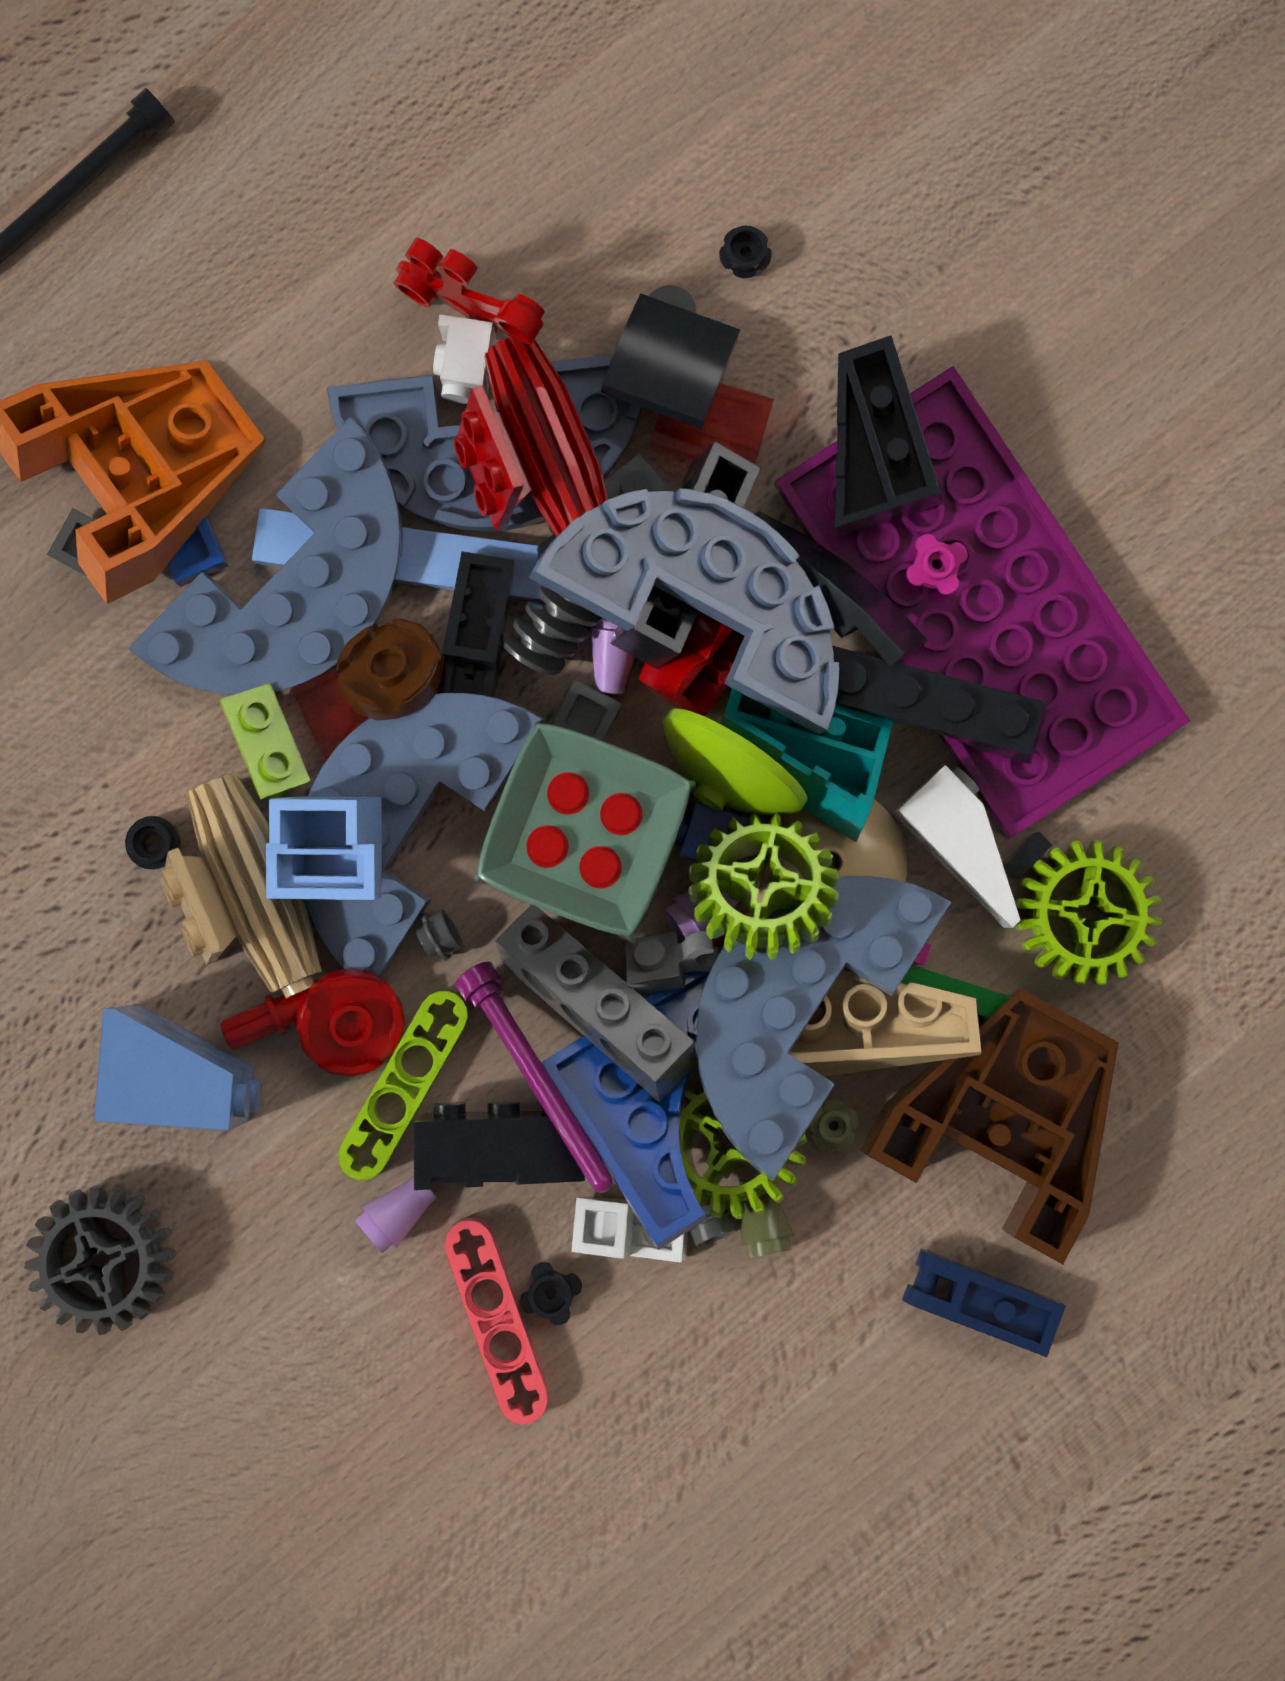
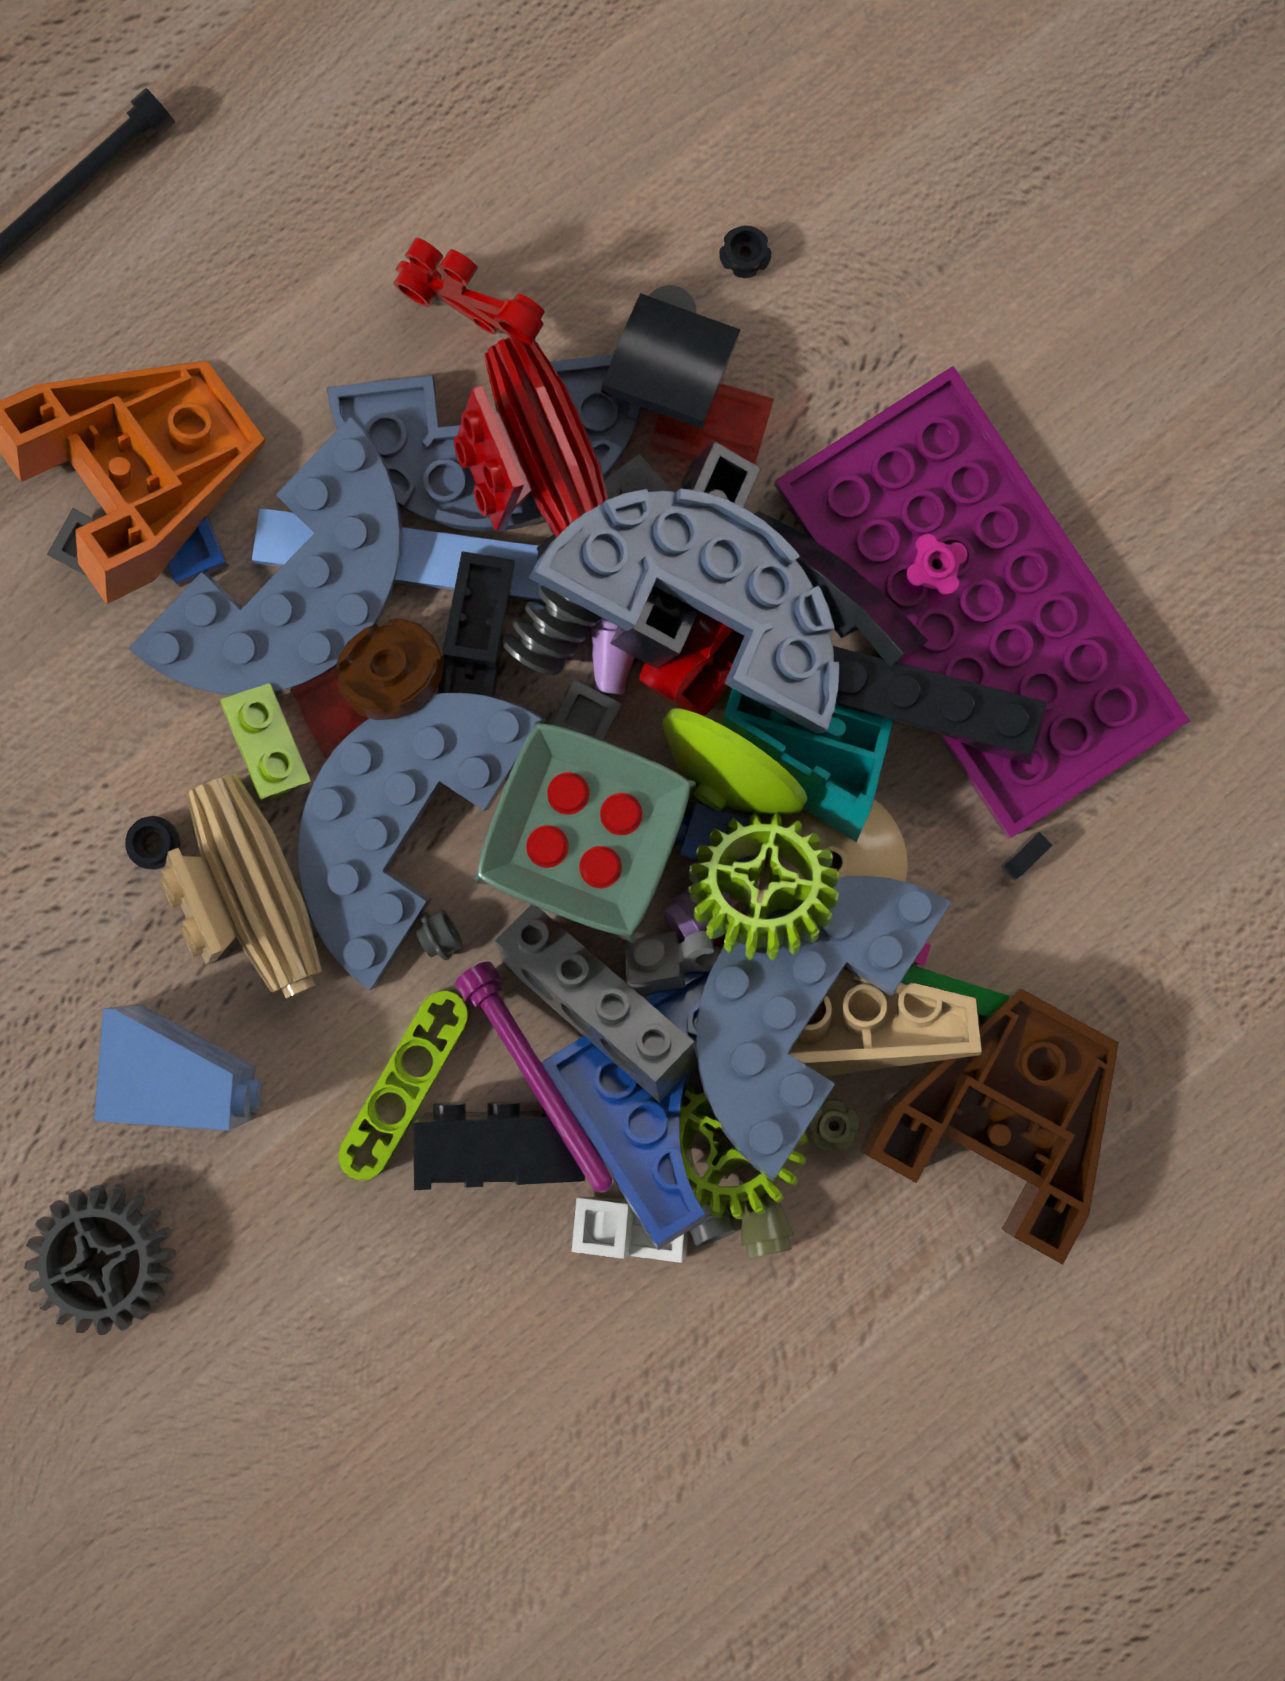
(261, 1020): red axle -> none
(324, 848): light blue plate -> none
(349, 1022): red tile -> none
(394, 1214): lavender cone -> none
(462, 358): white brick -> none
(504, 1317): coral beam -> none
(555, 1308): black plate -> none
(880, 444): black wedge -> none
(958, 834): white slope -> none
(986, 1303): dark blue plate -> none
(1091, 888): lime gear -> none

